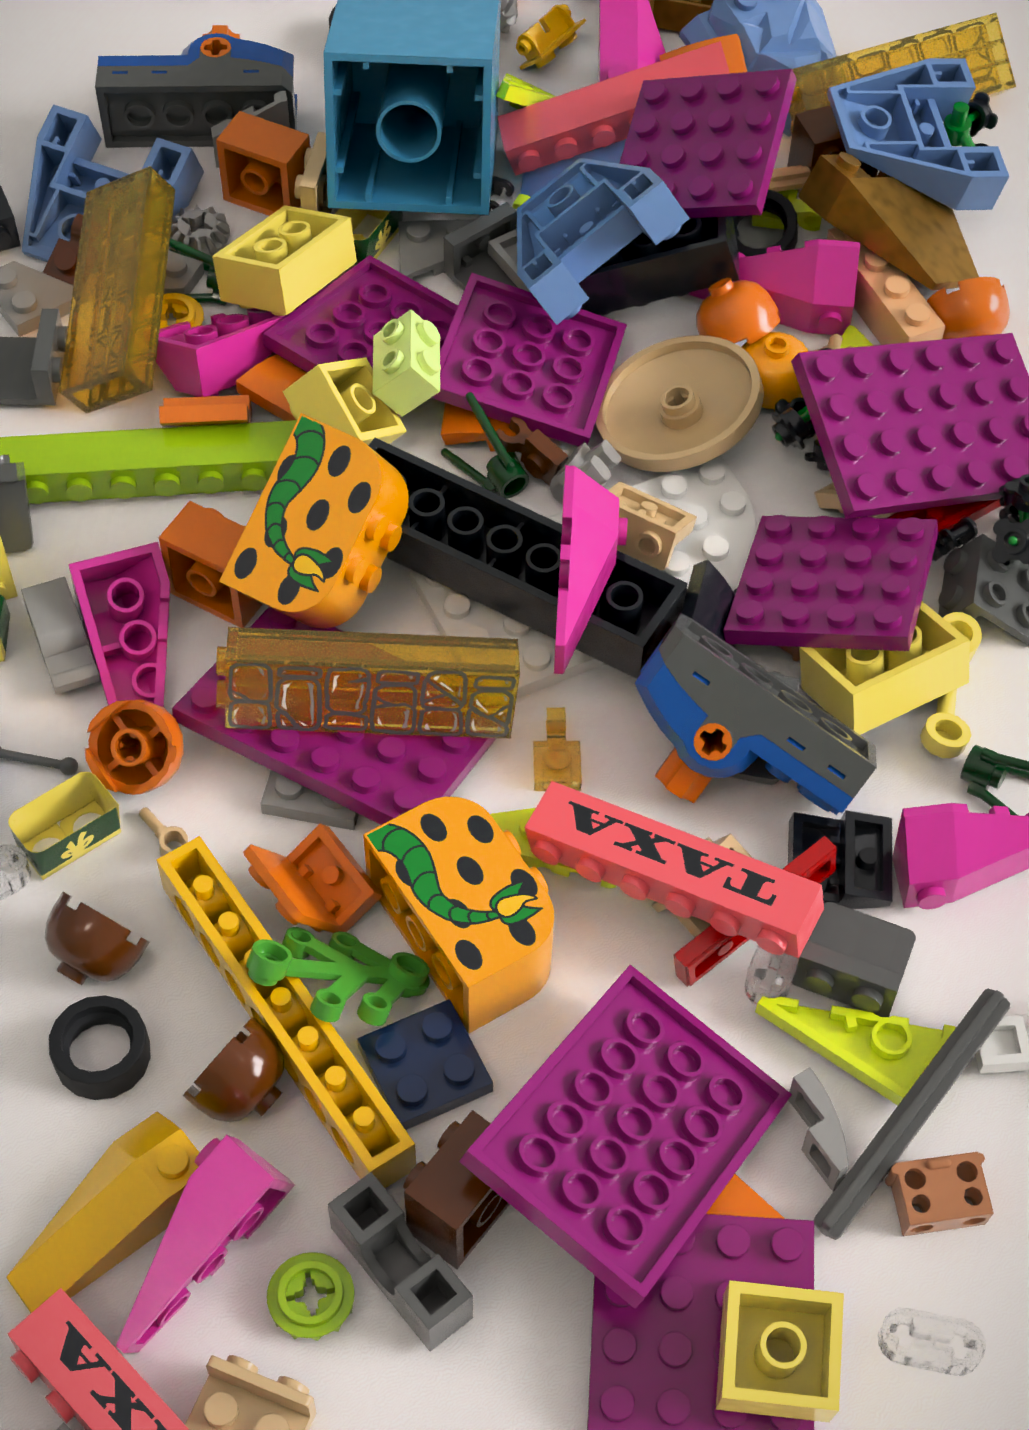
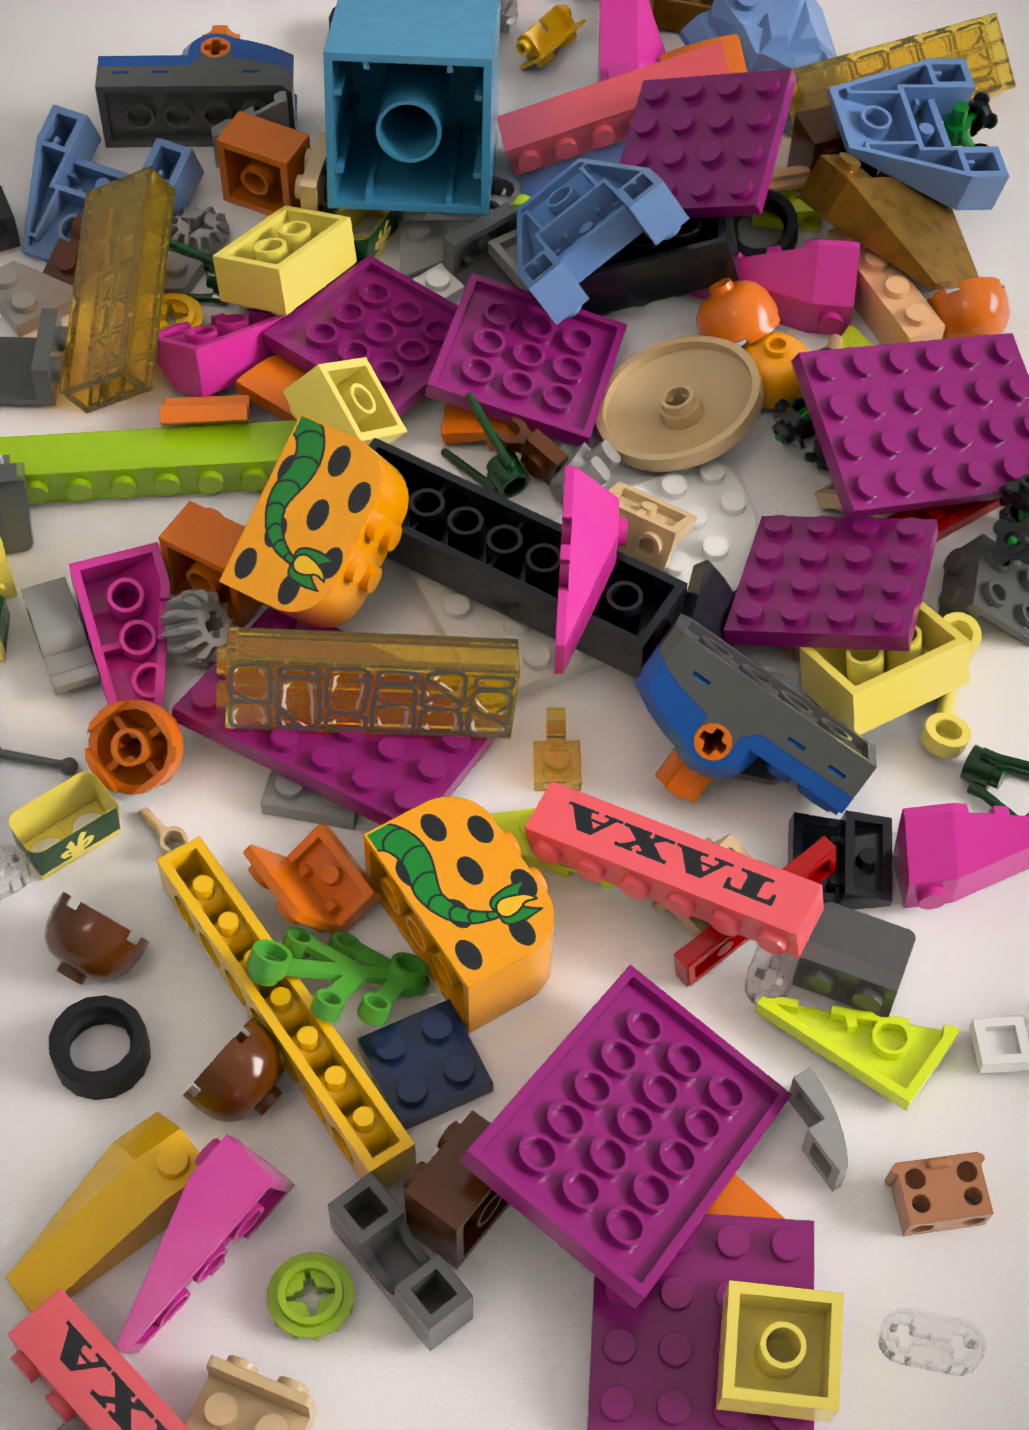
(195, 626): none -> light grey gear
(406, 362): yellowish green brick -> none
(441, 282): none -> white plate
(520, 93): neon yellow wing -> none
(911, 1114): dark grey axle -> none
(959, 535): black piece -> none

